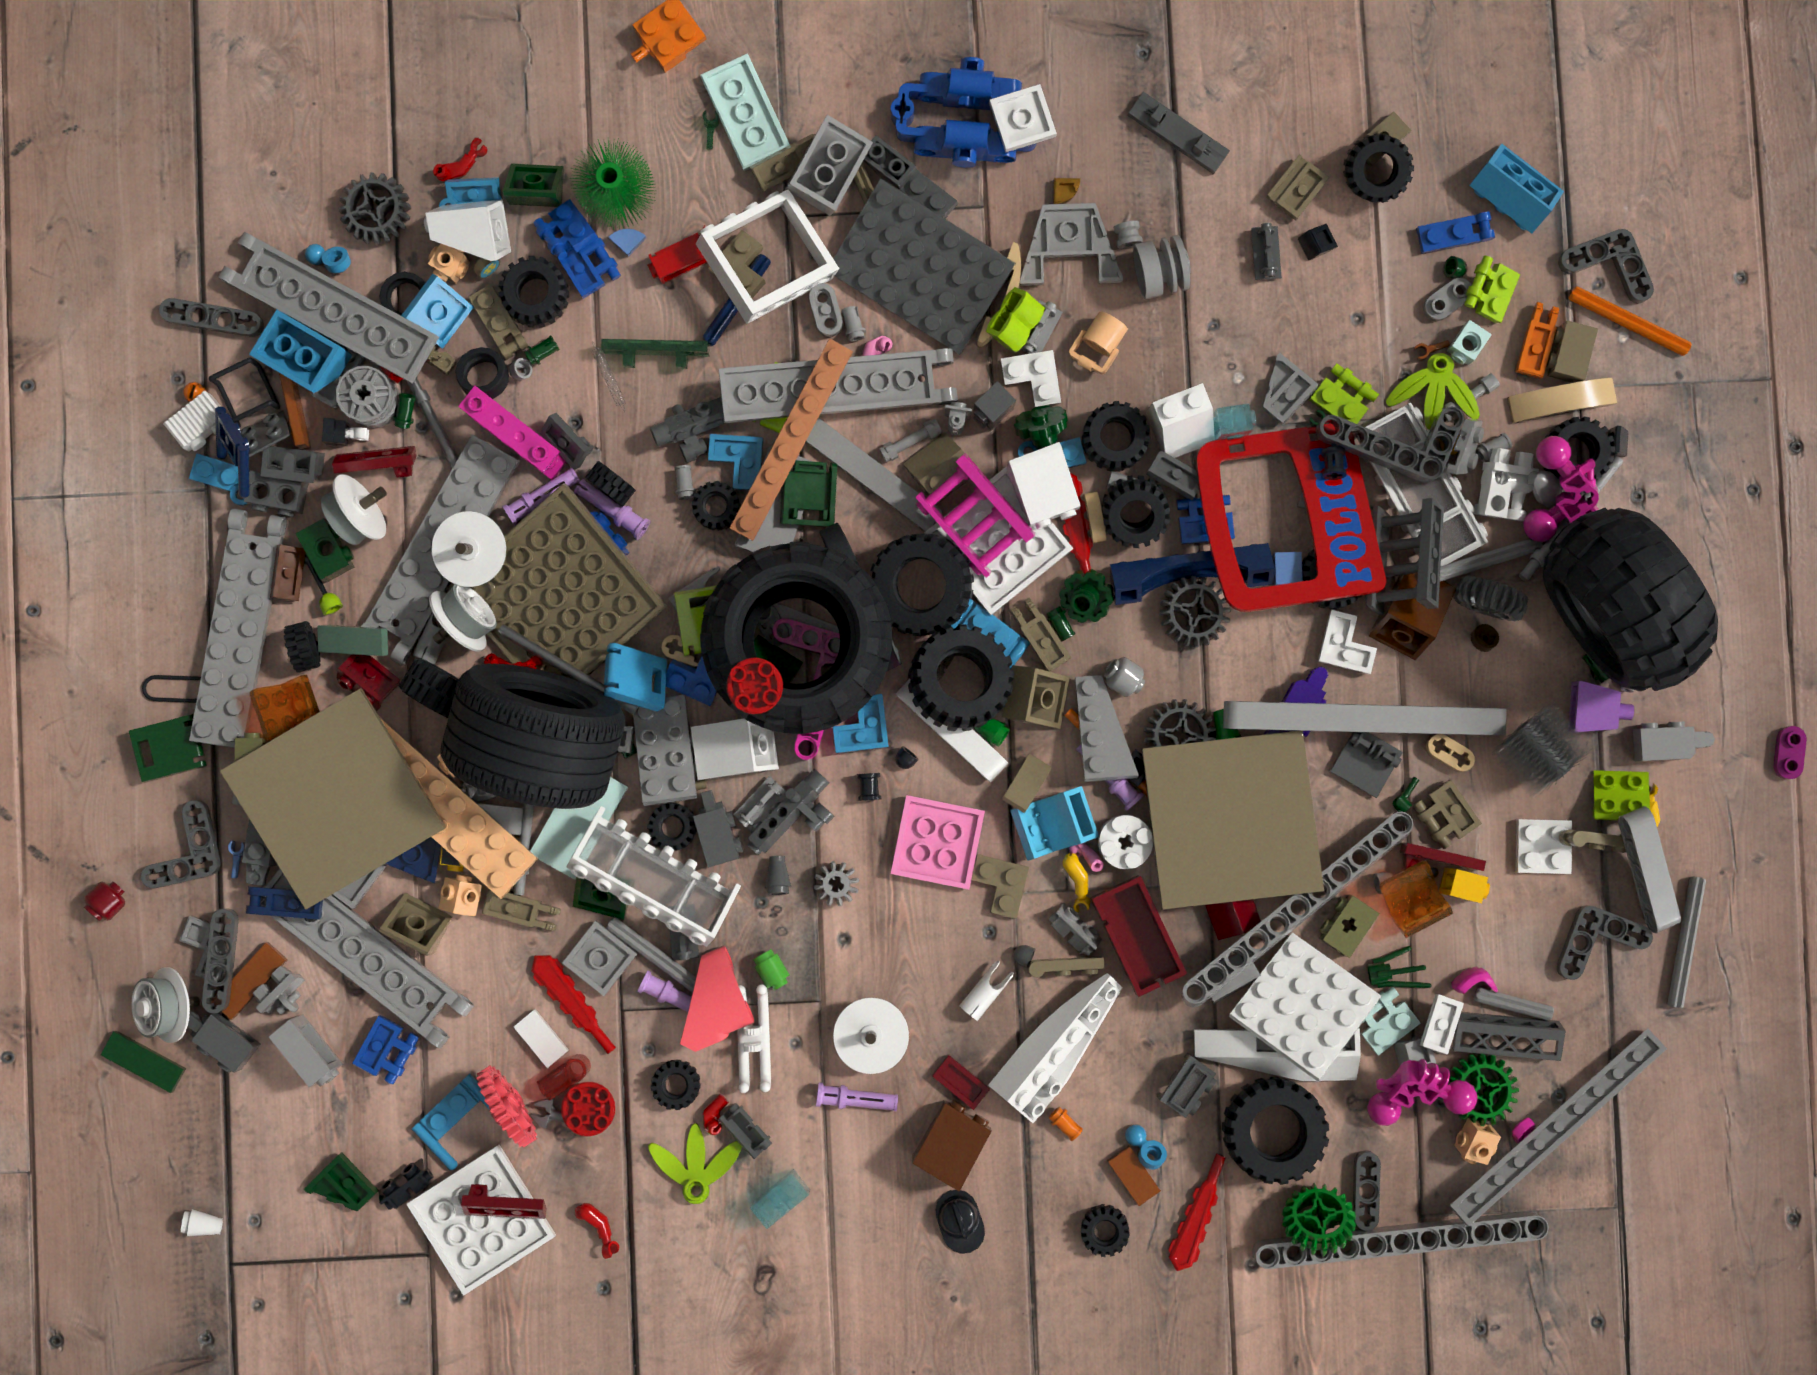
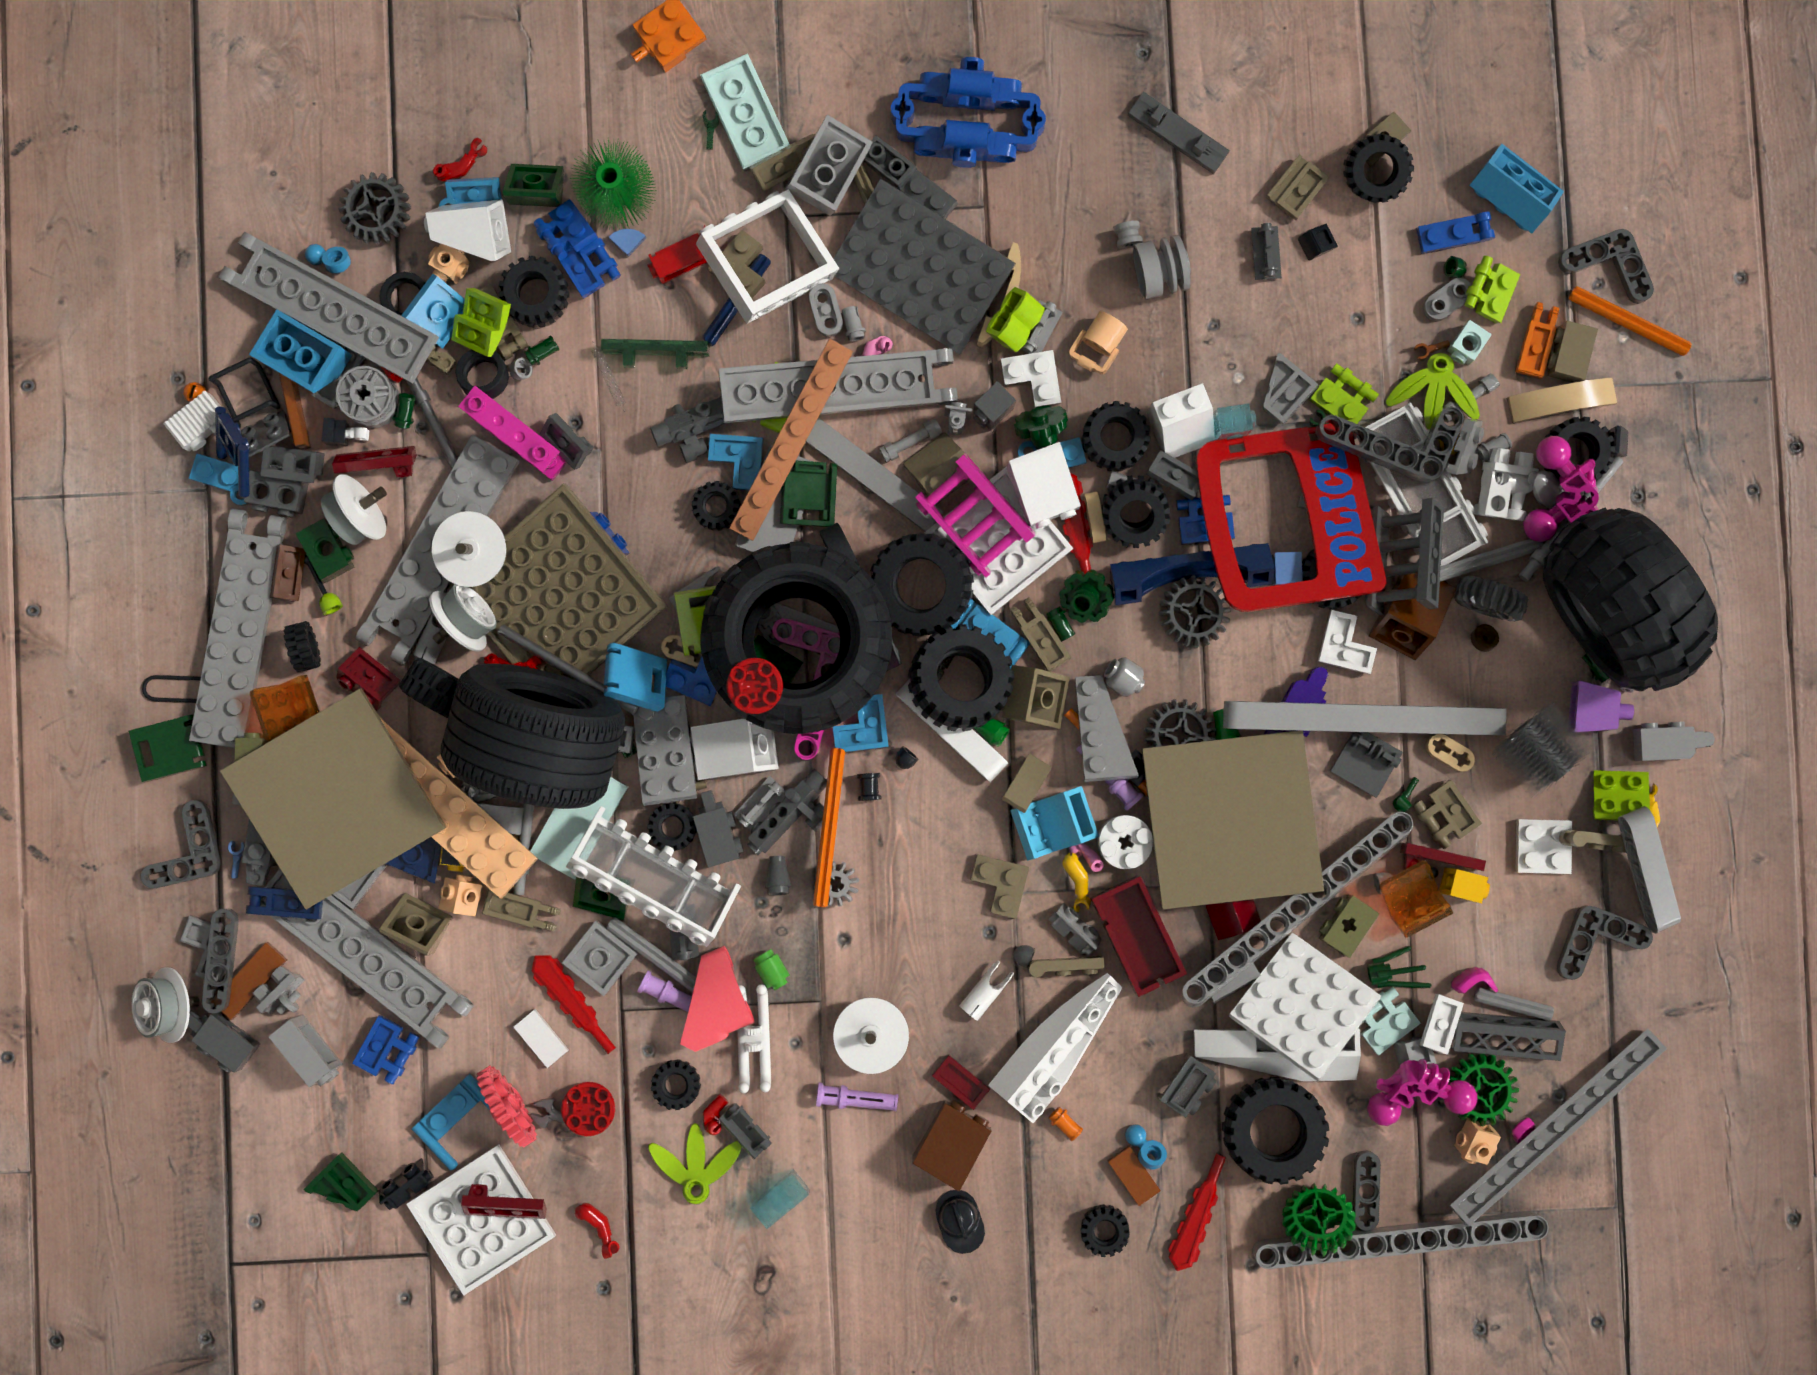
(104, 901): dark red head -> none
(143, 1061): dark green tile -> none
(199, 1223): white cone -> none
(212, 314): dark grey beam -> none
(352, 640): sand green tile -> none
(481, 322): none -> lime slope
(485, 267): tile -> none
(563, 1077): clear red piece -> none
(568, 477): lavender pin -> none
(610, 483): black tyre -> none
(622, 516): lavender pin -> none
(684, 482): light grey pin -> none
(829, 827): none -> orange axle
(937, 842): bright pink plate -> none
(1022, 118): white plate -> none
(1065, 189): pearl gold tile -> none
(1070, 232): light grey wing -> none
(1333, 472): black bush -> none
(1686, 942): light grey axle -> none
(1786, 752): magenta plate -> none

